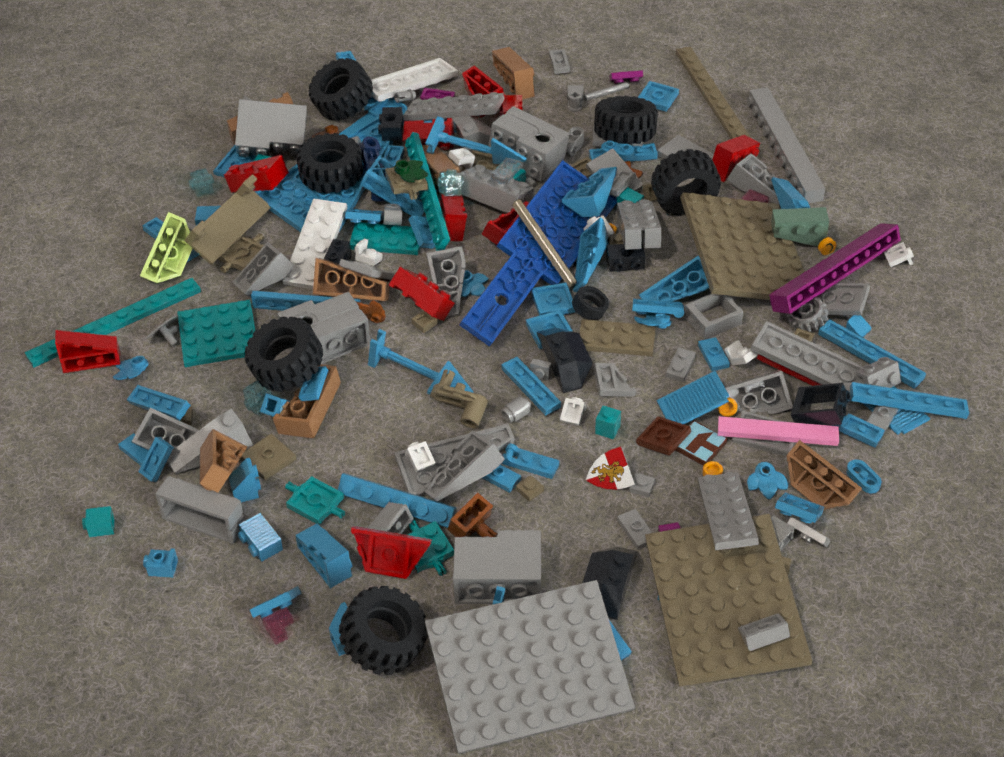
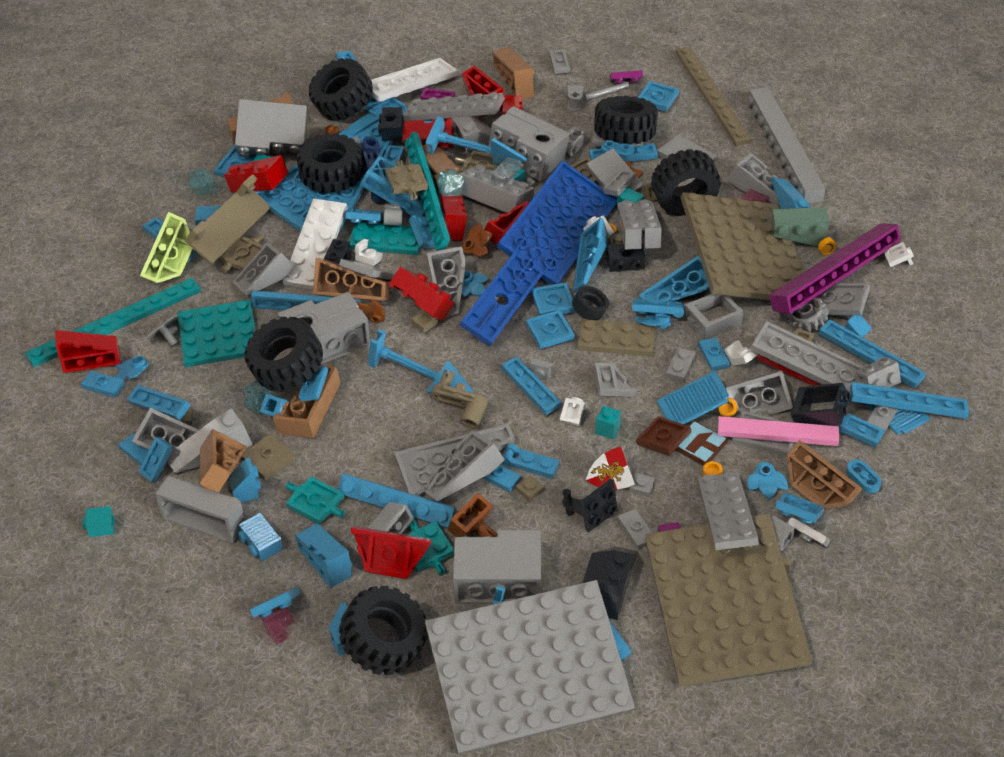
(102, 384): none -> dark azure plate
(161, 563): dark azure brick -> none
(408, 95): light grey pin -> none
(410, 170): dark green plate -> none
(420, 456): white bracket -> none
(462, 157): white bracket -> none
(478, 239): none -> dark orange plate
(516, 409): light grey brick -> none
(544, 243): dark tan axle -> none
(567, 357): black wedge -> none
(592, 195): dark azure wedge -> none
(594, 507): none -> black plate
(732, 152): red wedge -> none
(764, 631): light grey slope -> none

